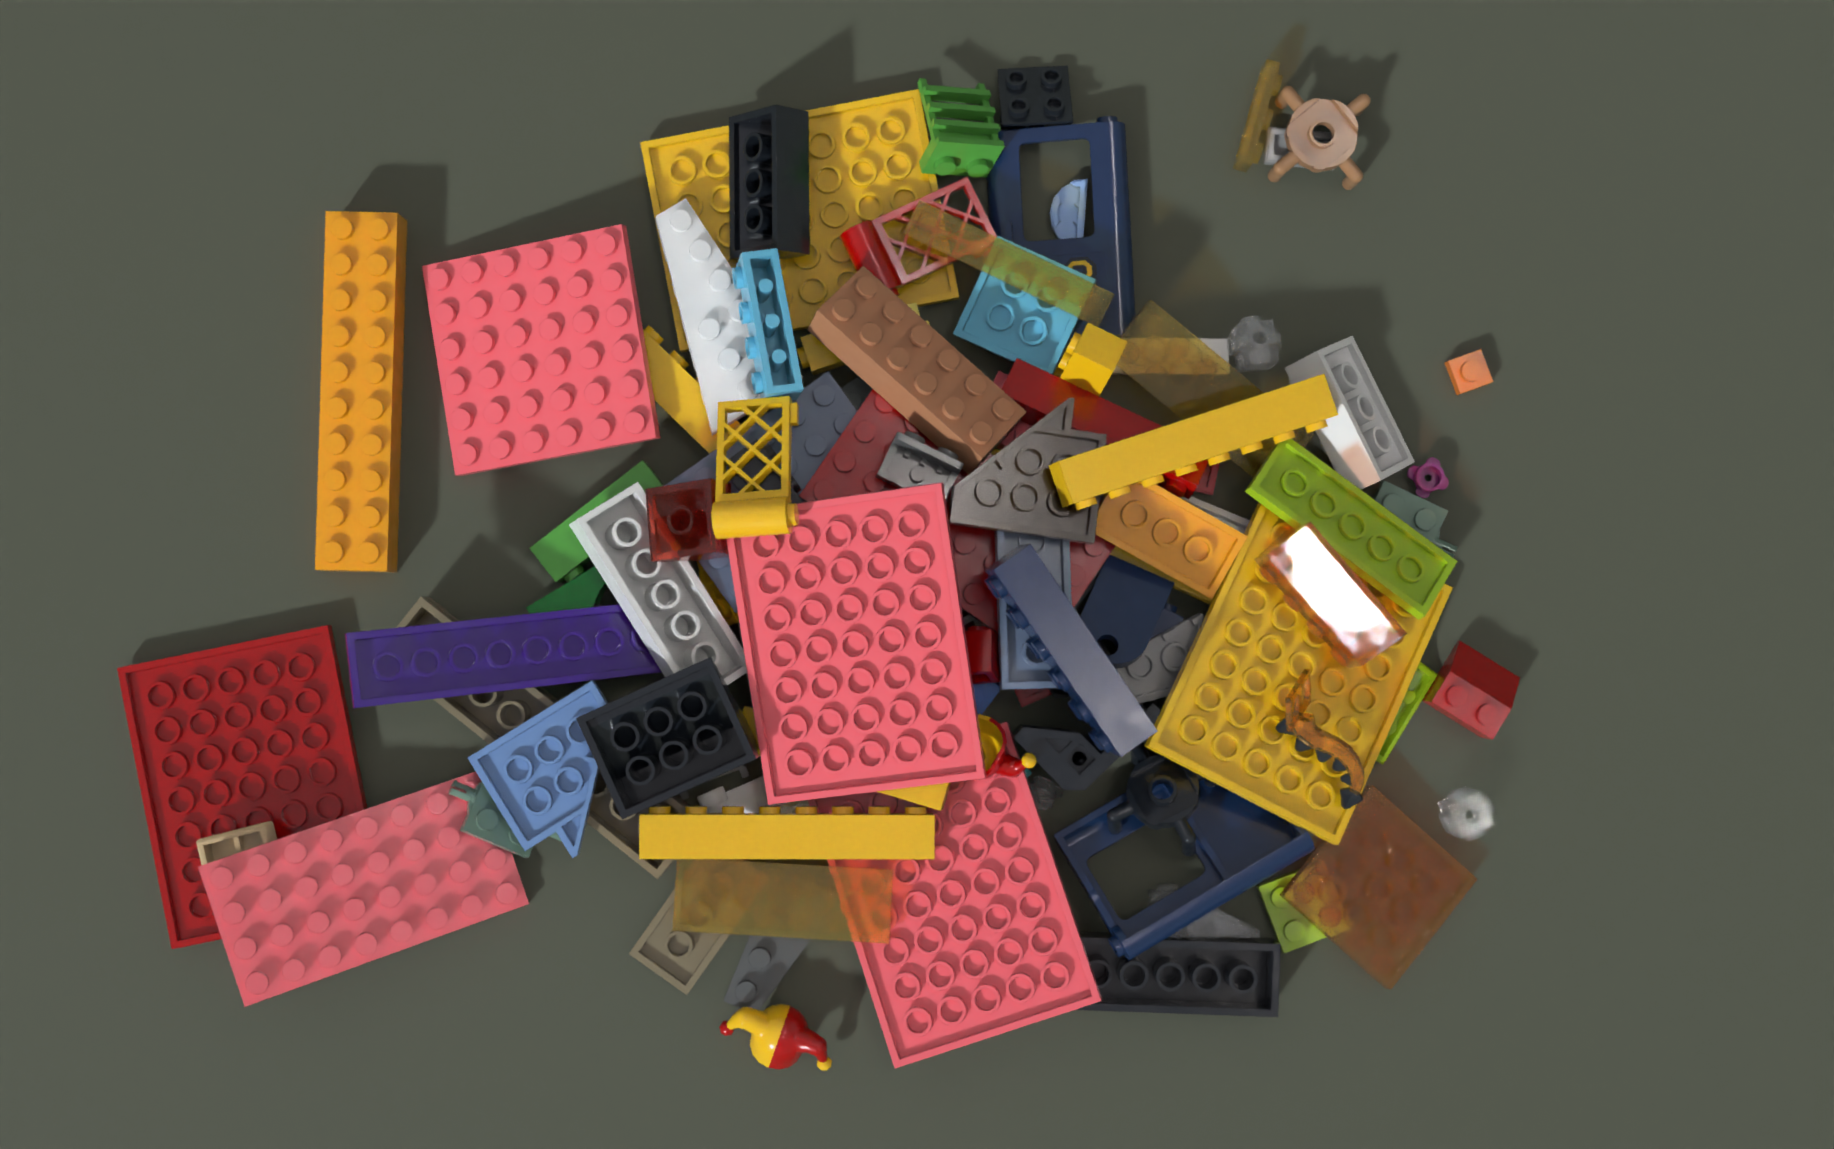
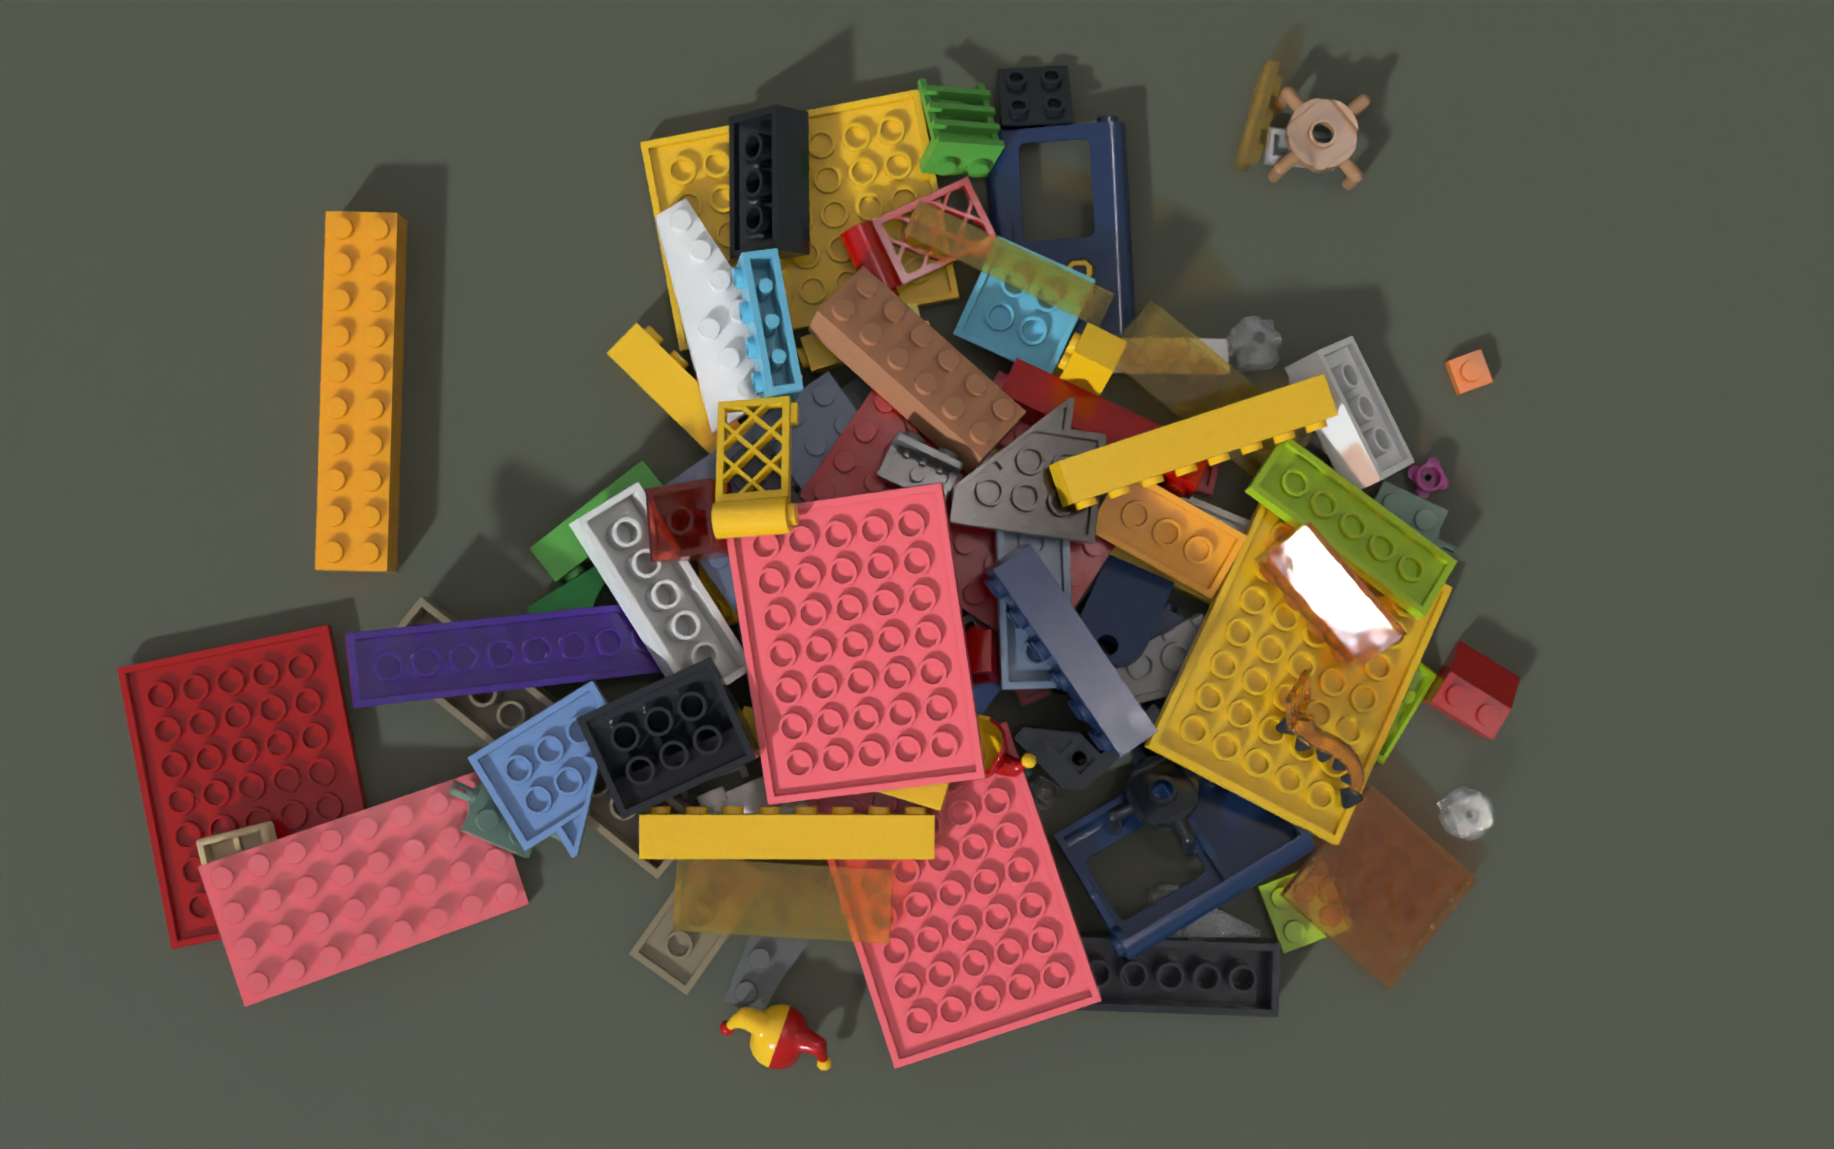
(541, 351): coral plate -> none
(1068, 210): light blue tile -> none

